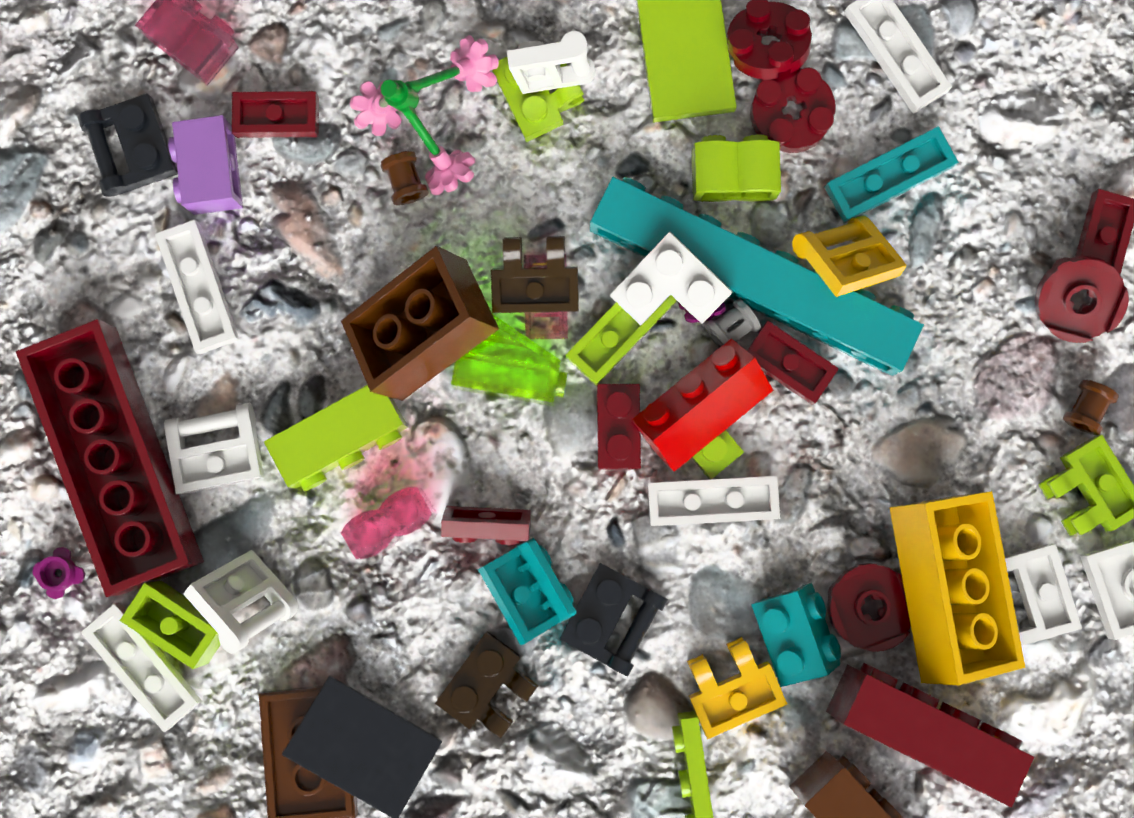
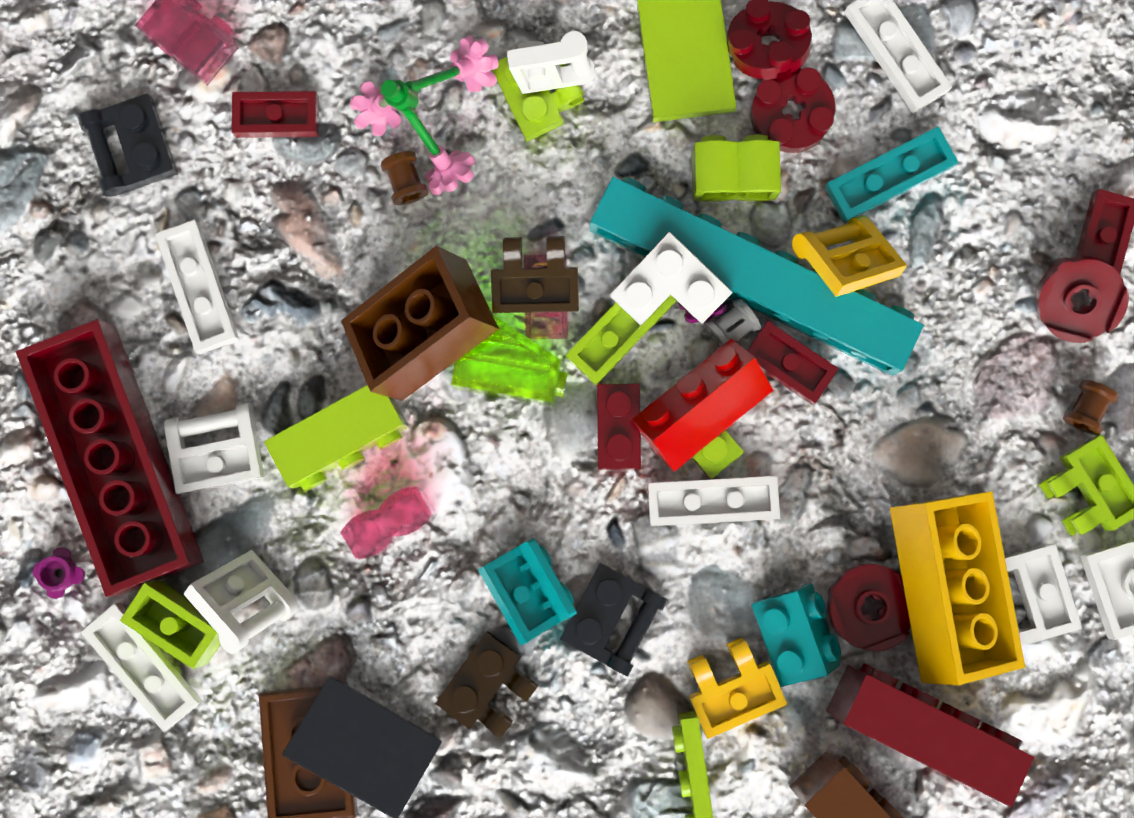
(205, 165): medium lavender brick -> none
(476, 523): plate -> none

